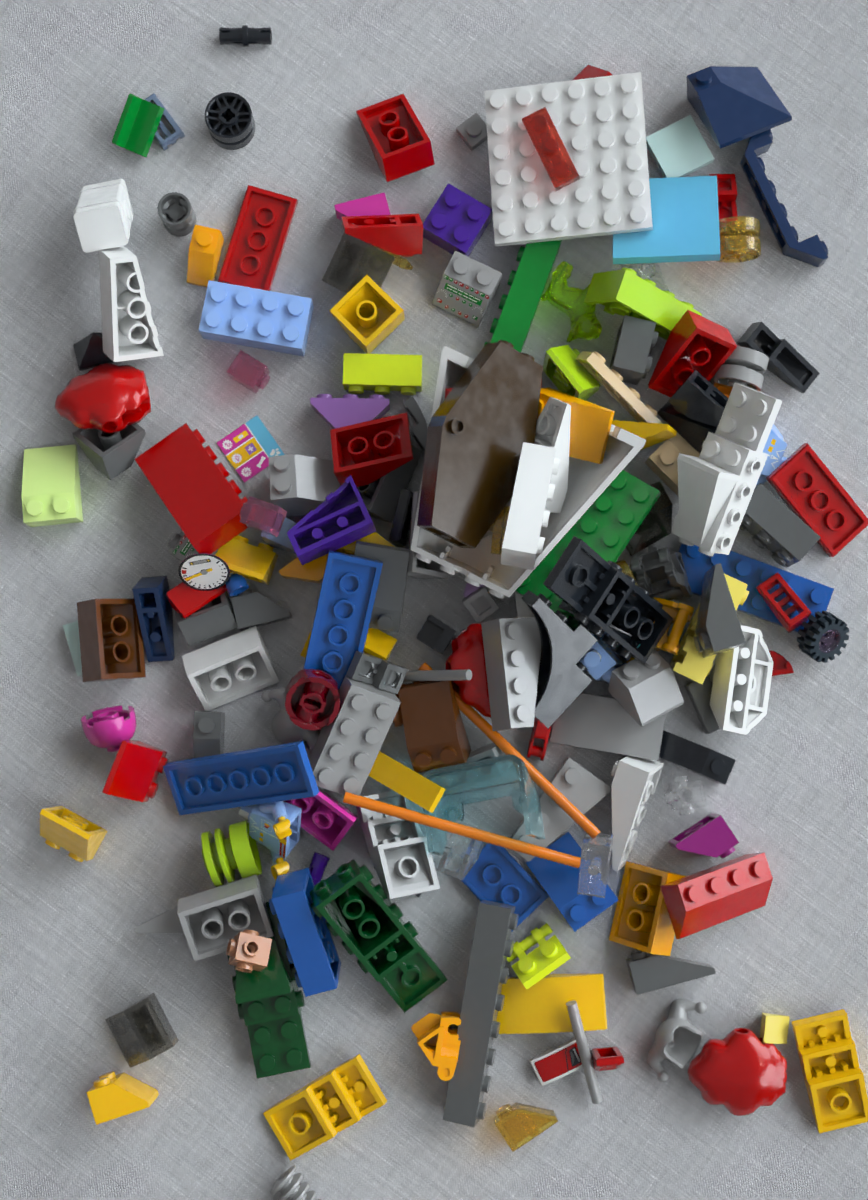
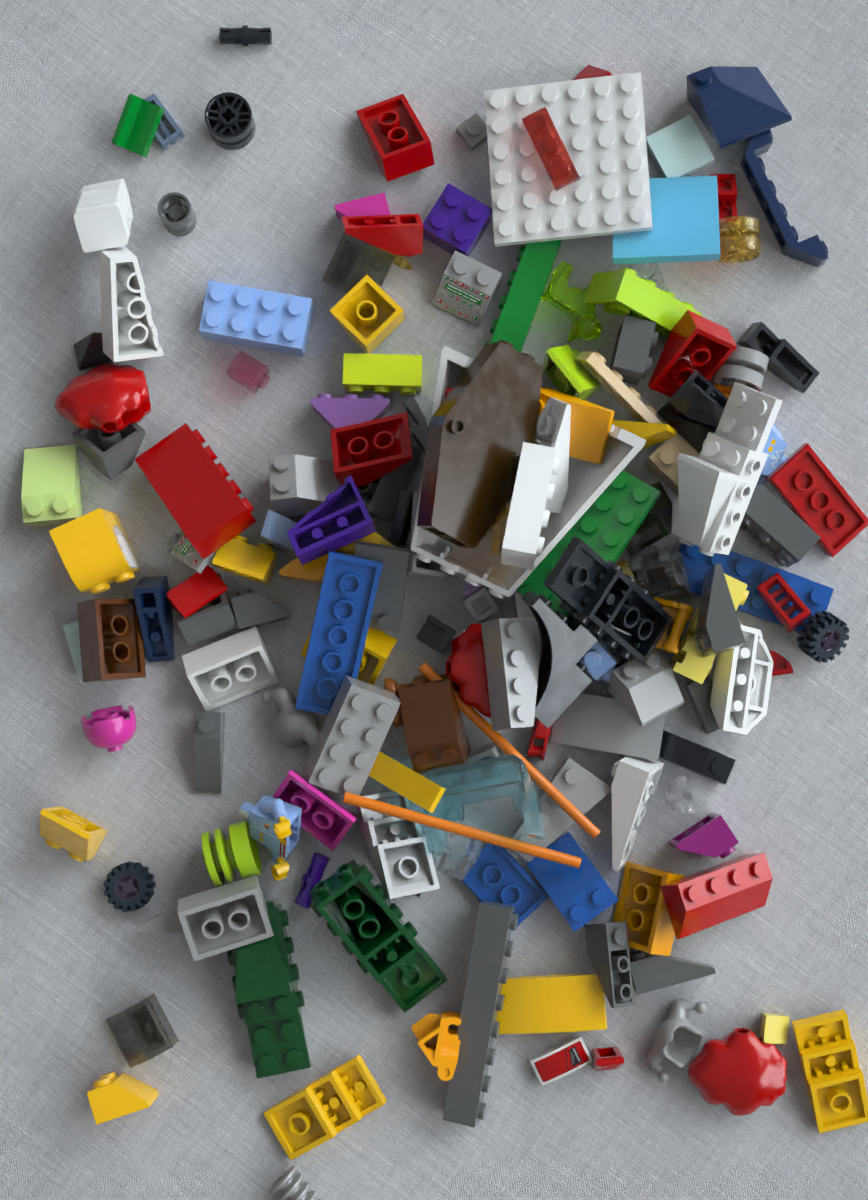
(96, 551): none -> yellow brick
(121, 888): none -> black wheel
(135, 771): red slope -> none
(204, 255): light orange slope -> none
(204, 572): white sticker -> none
(236, 584): blue hinge -> none
(241, 778): blue plate -> none
(249, 448): sticker -> none
(249, 951): nougat brick -> none
(258, 239): red tile -> none
(262, 516): clear pink brick -> none
(305, 933): blue brick -> none
(312, 699): dark red brick -> none
(376, 672): dark grey slope -> none
(438, 675): light grey bar -> none
(522, 1123): clear yellow slope -> none
(540, 961): neon yellow plate -> none
(584, 1051): light grey bar -> none
(595, 865): clear slope -> none
(611, 960): none -> dark grey slope

